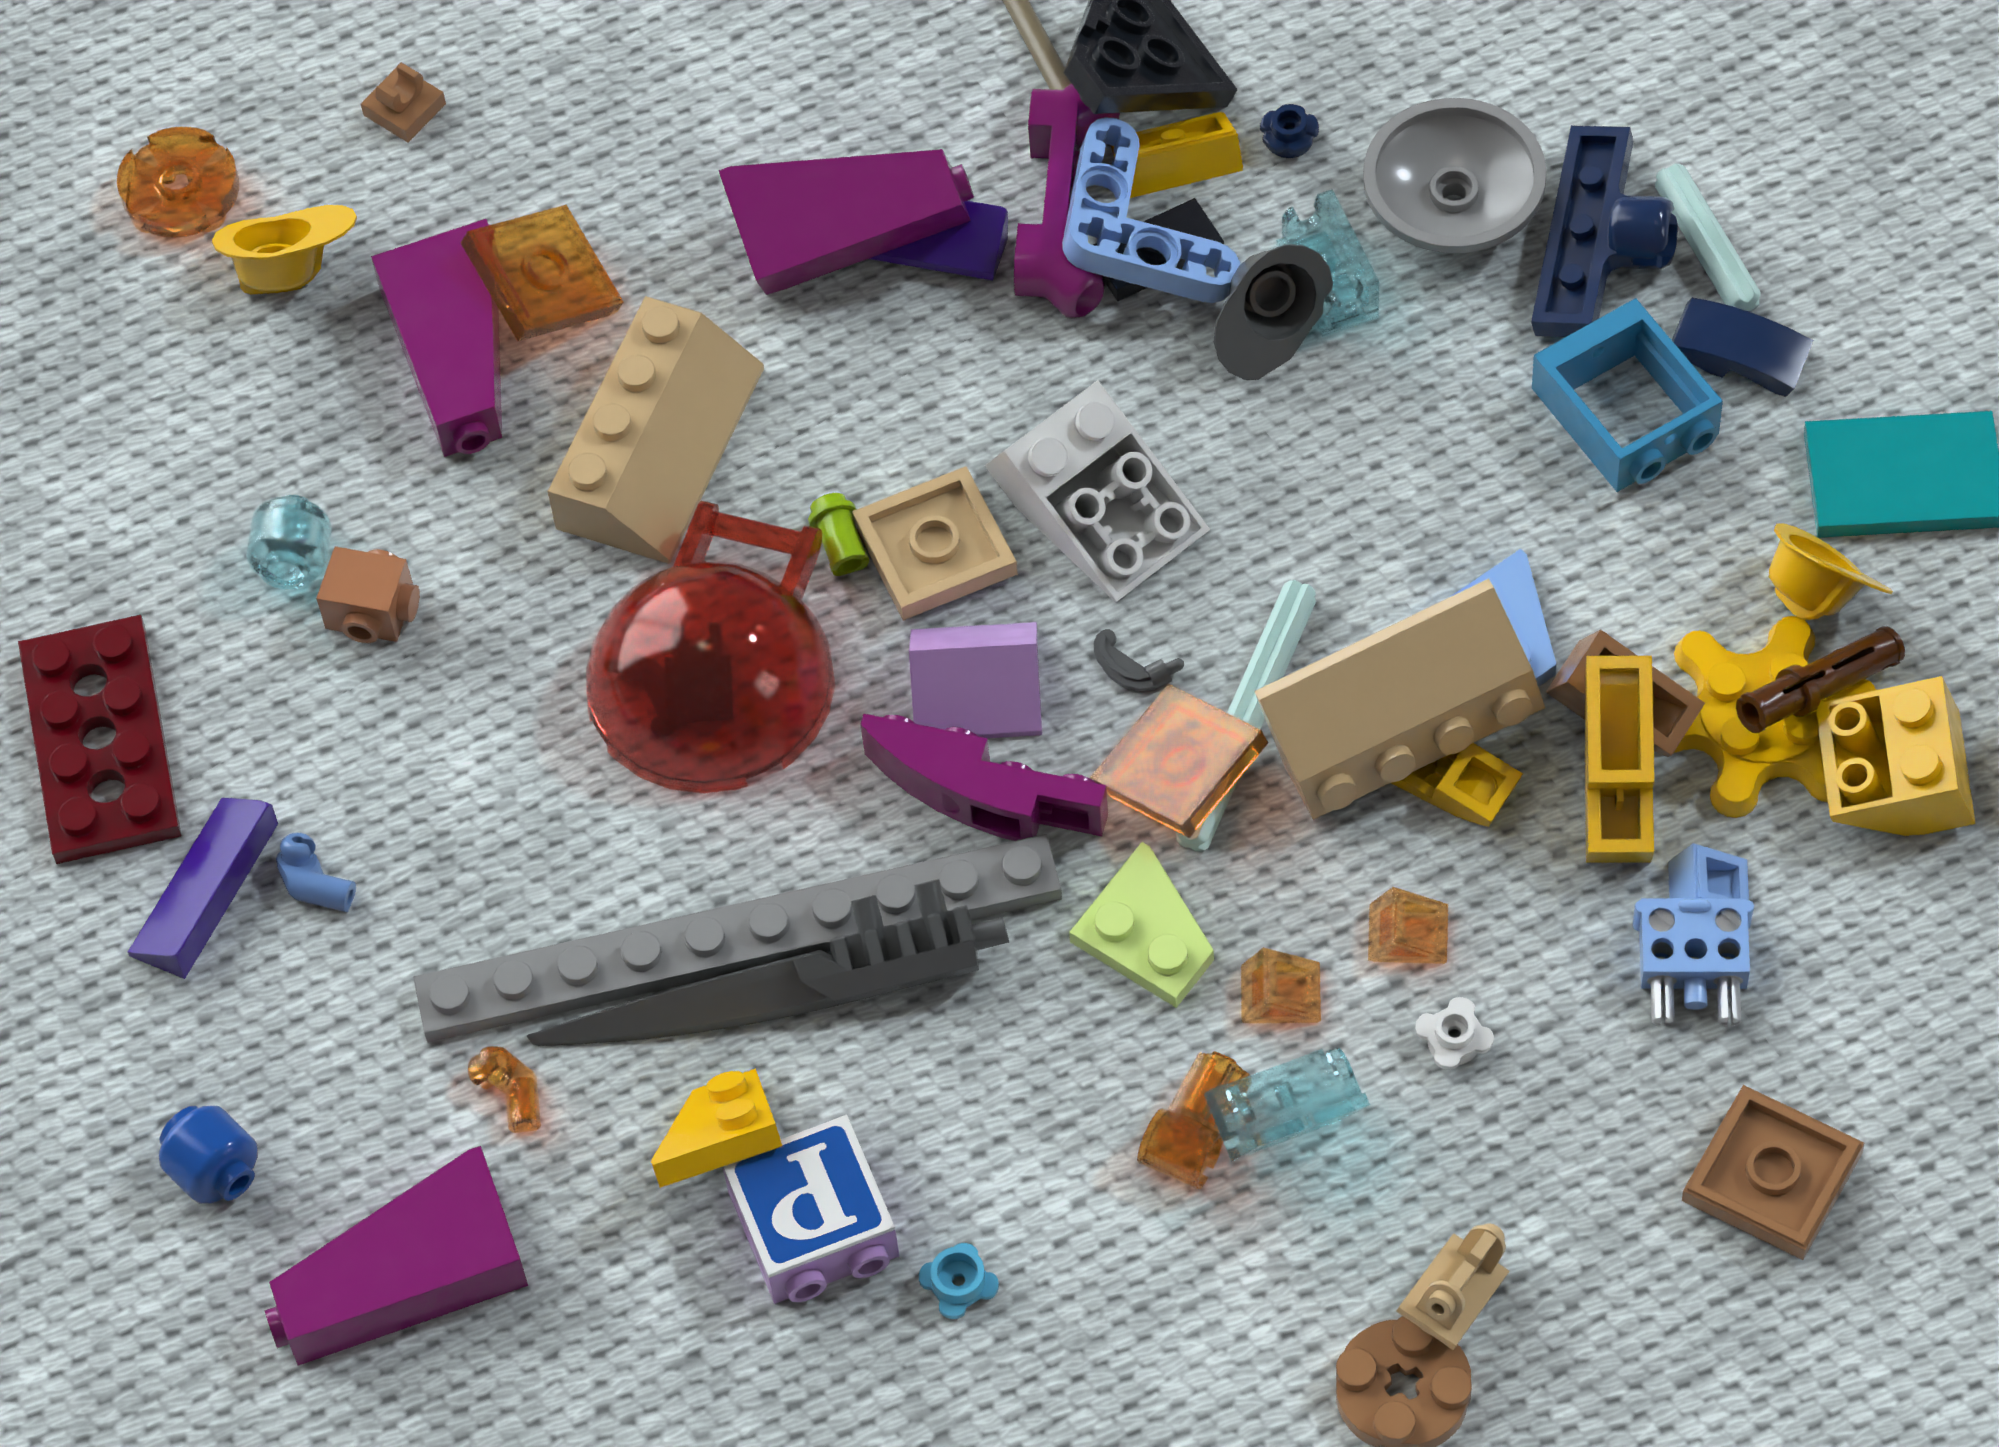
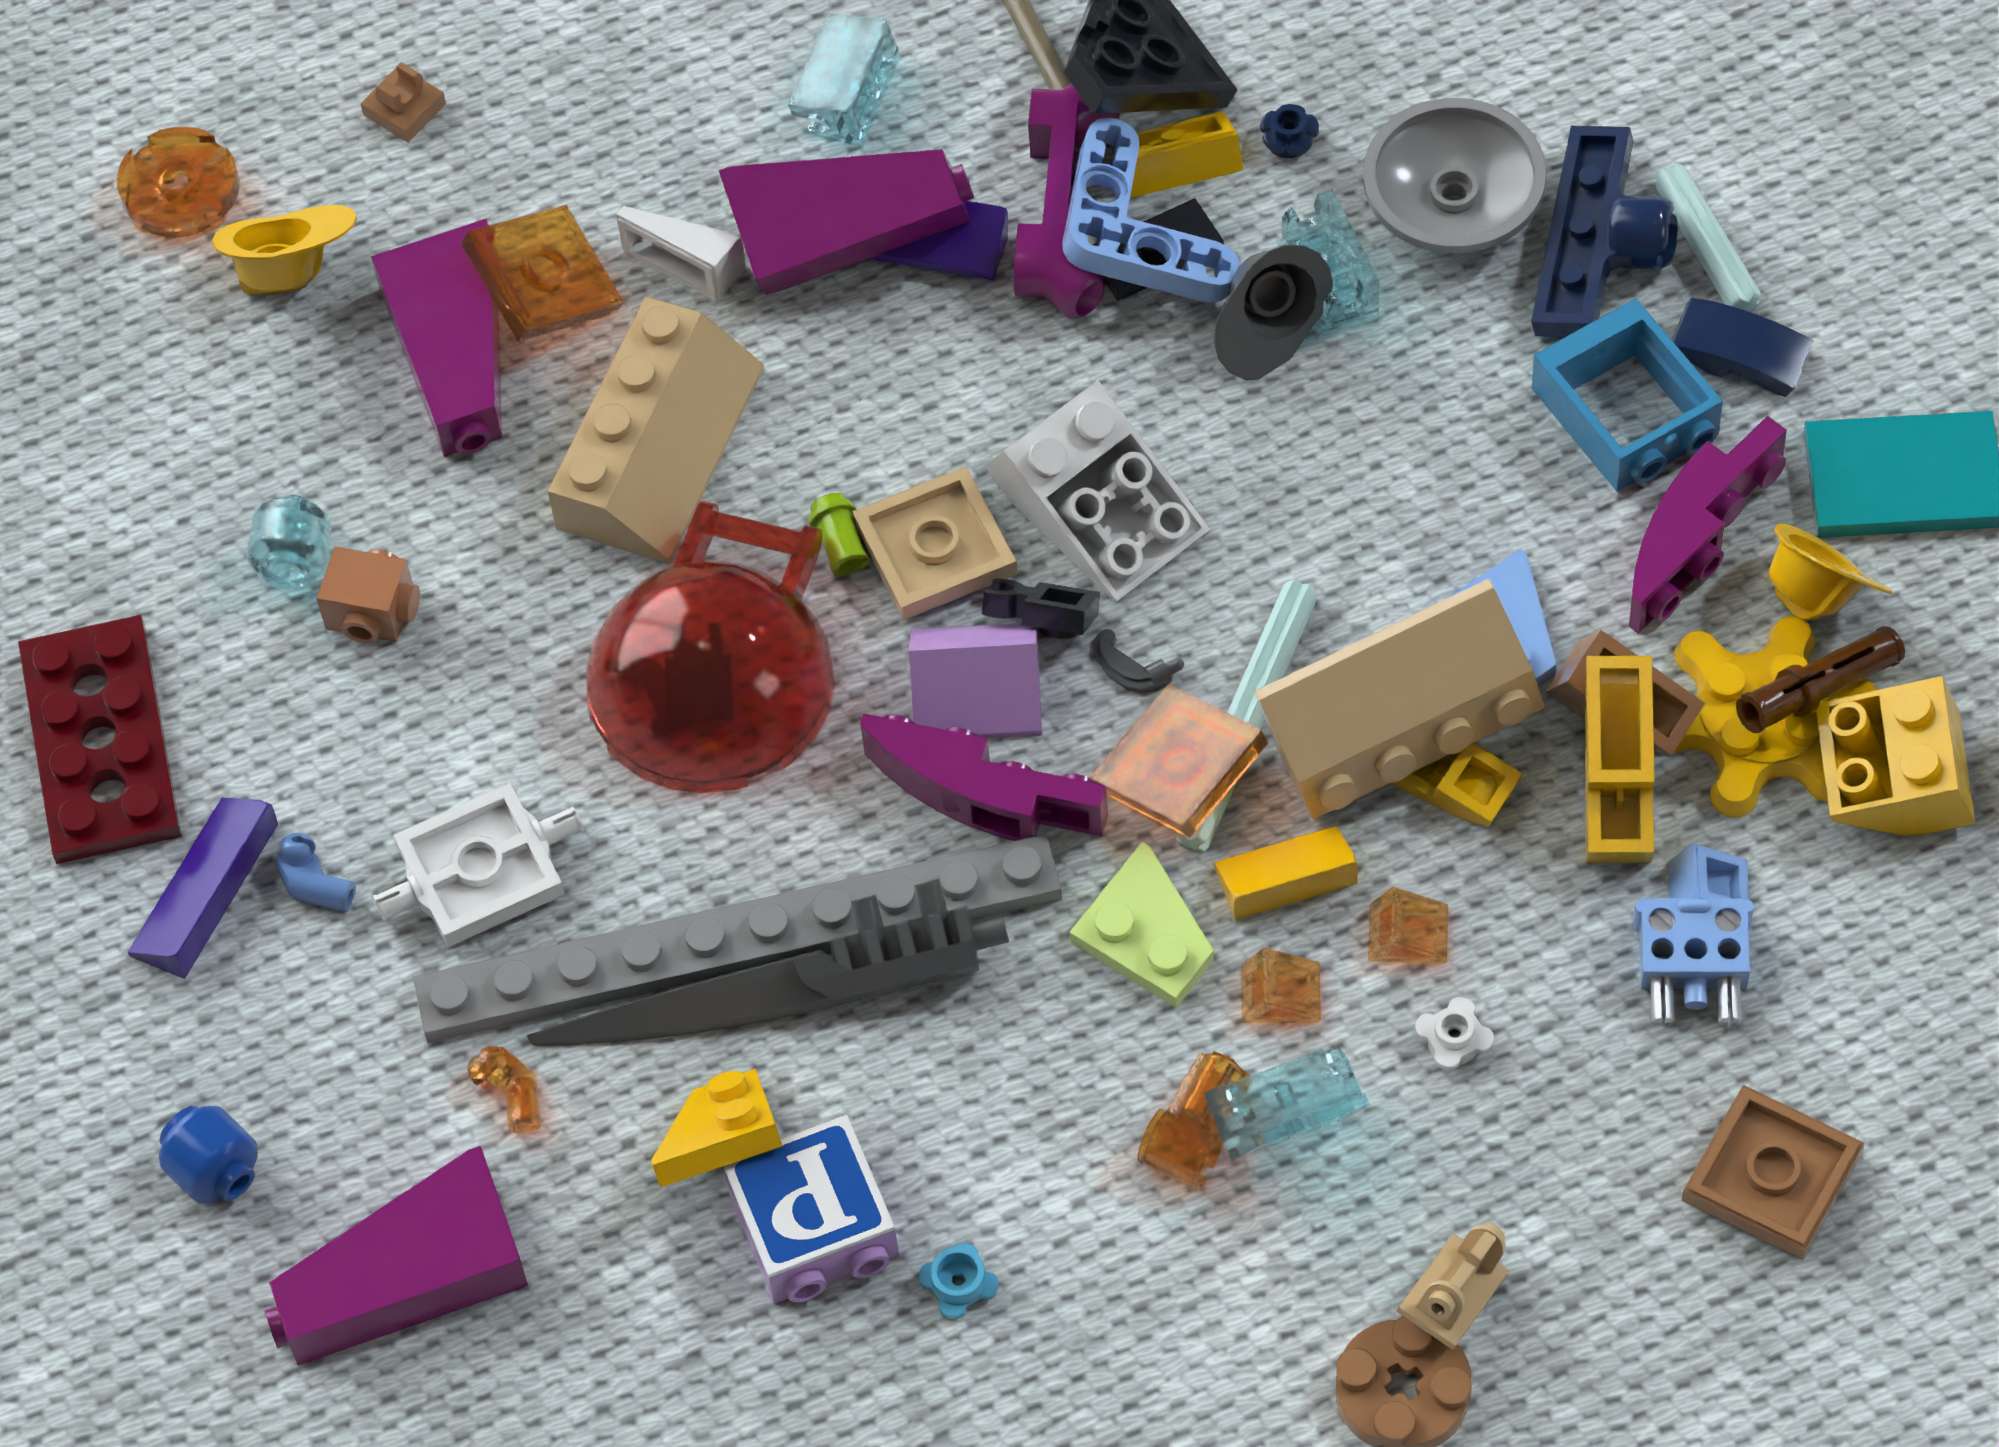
(478, 864): none -> white plate
(683, 250): none -> white slope
(846, 77): none -> clear light blue hinge
(1053, 608): none -> black plate
(1287, 872): none -> yellow slope
(1691, 517): none -> magenta slope

